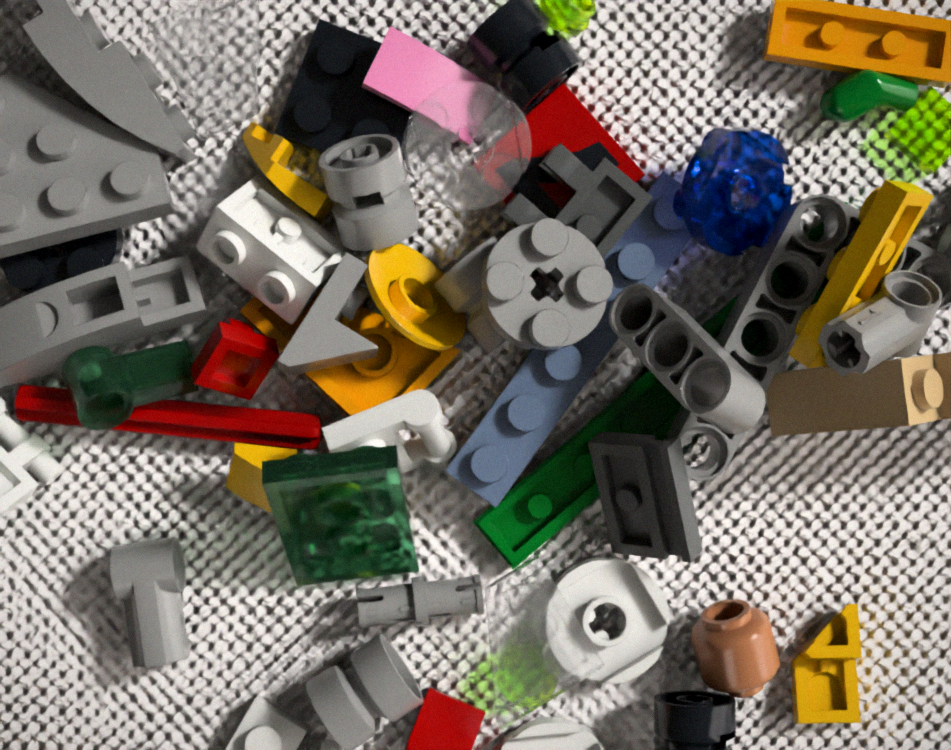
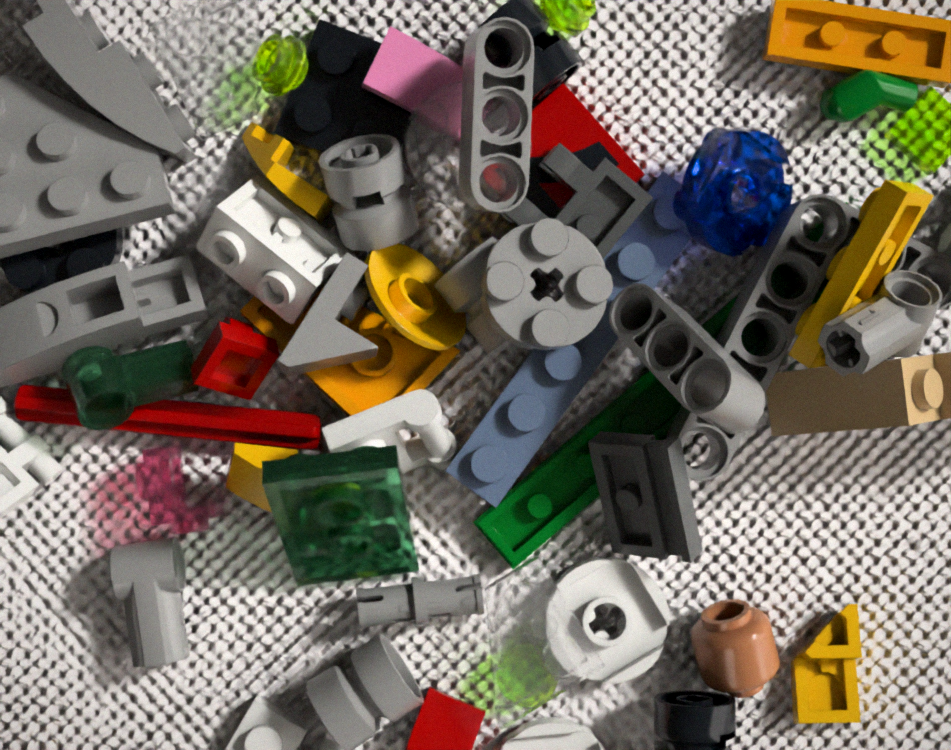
(163, 484): none -> clear pink bracket
(280, 64): none -> clear neon green plate
(513, 89): none -> light grey beam

